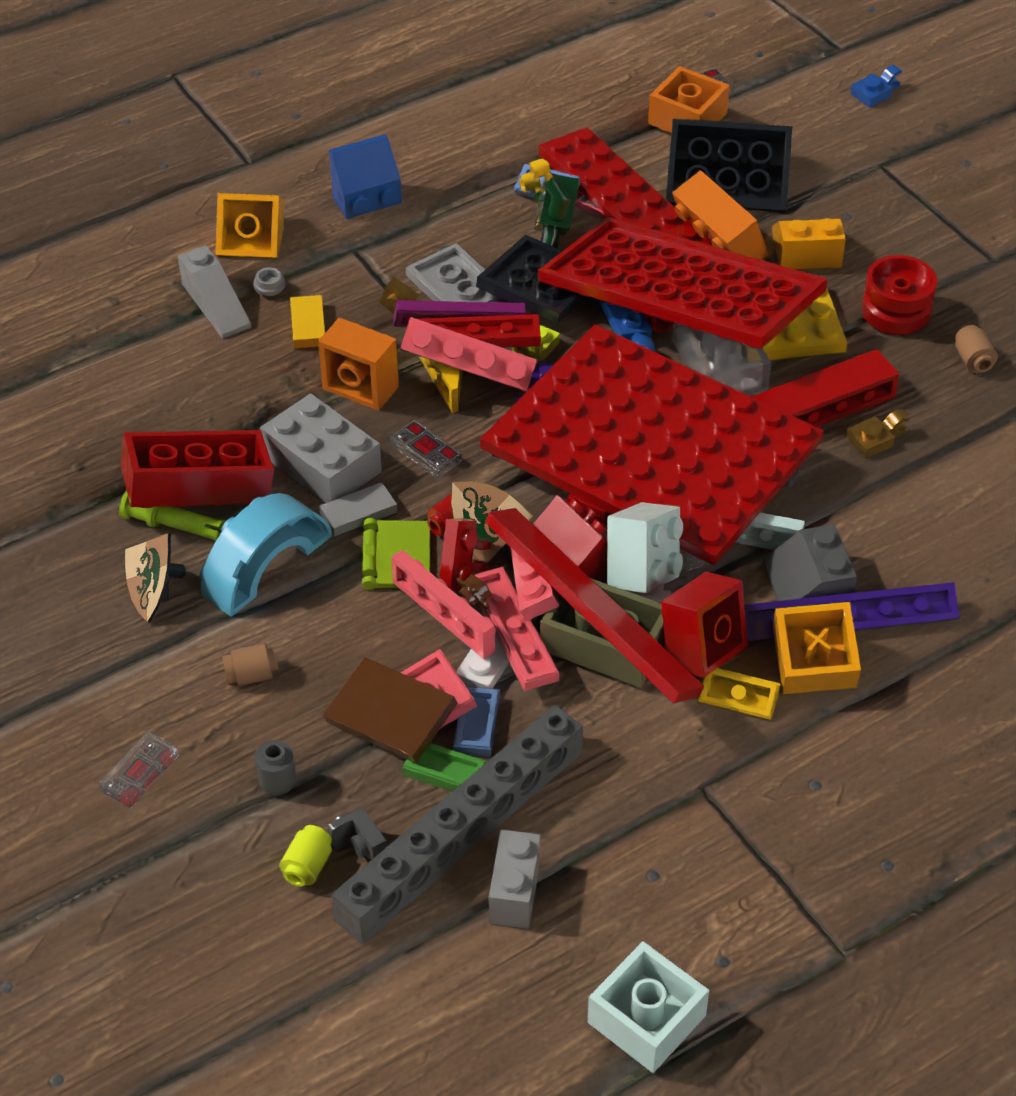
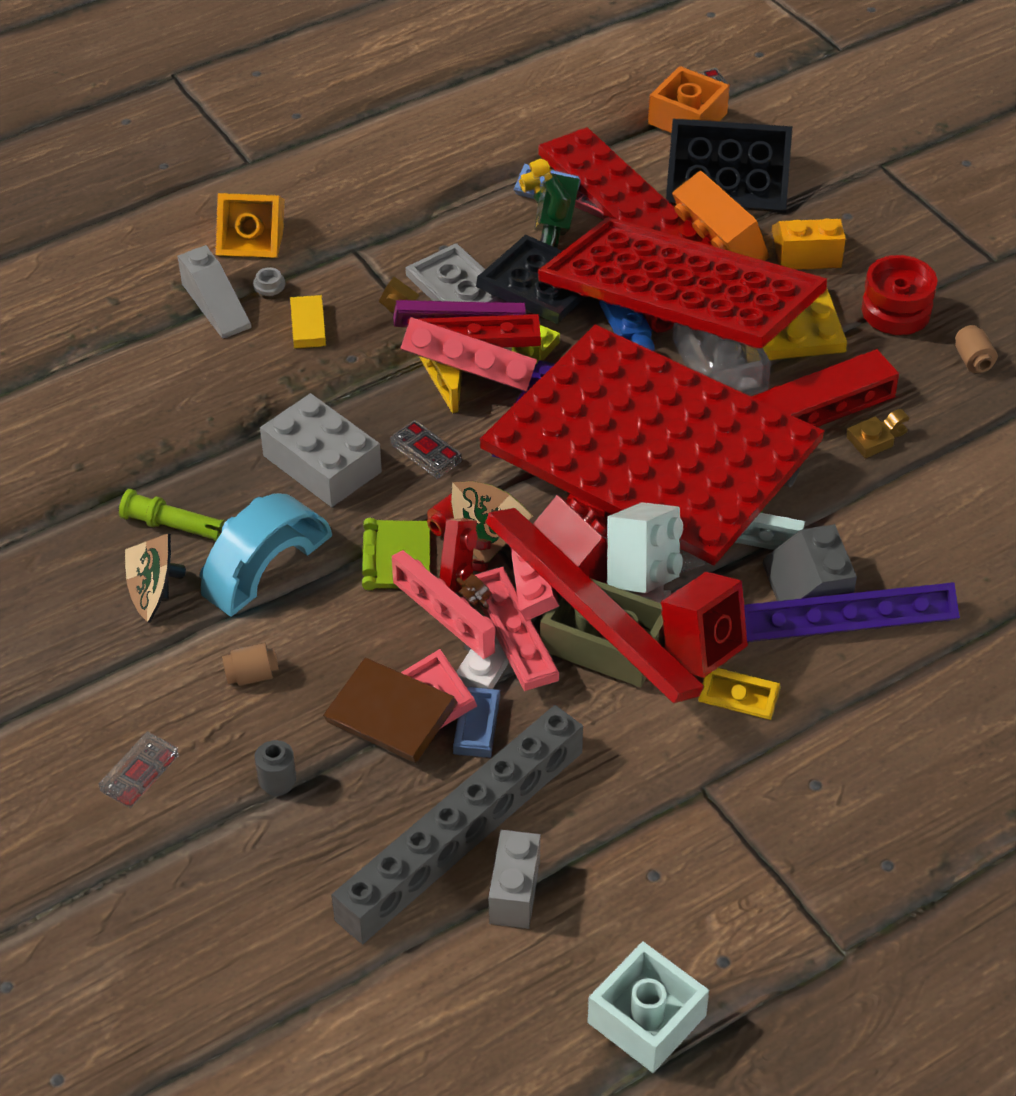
(195, 468): red brick -> none
(306, 856): neon yellow brick -> none
(352, 510): light grey tile -> none
(358, 363): orange brick -> none
(358, 830): dark grey bracket -> none
(365, 176): blue slope -> none
(442, 767): bright green tile -> none
(816, 648): light orange brick -> none
(876, 89): blue plate -> none

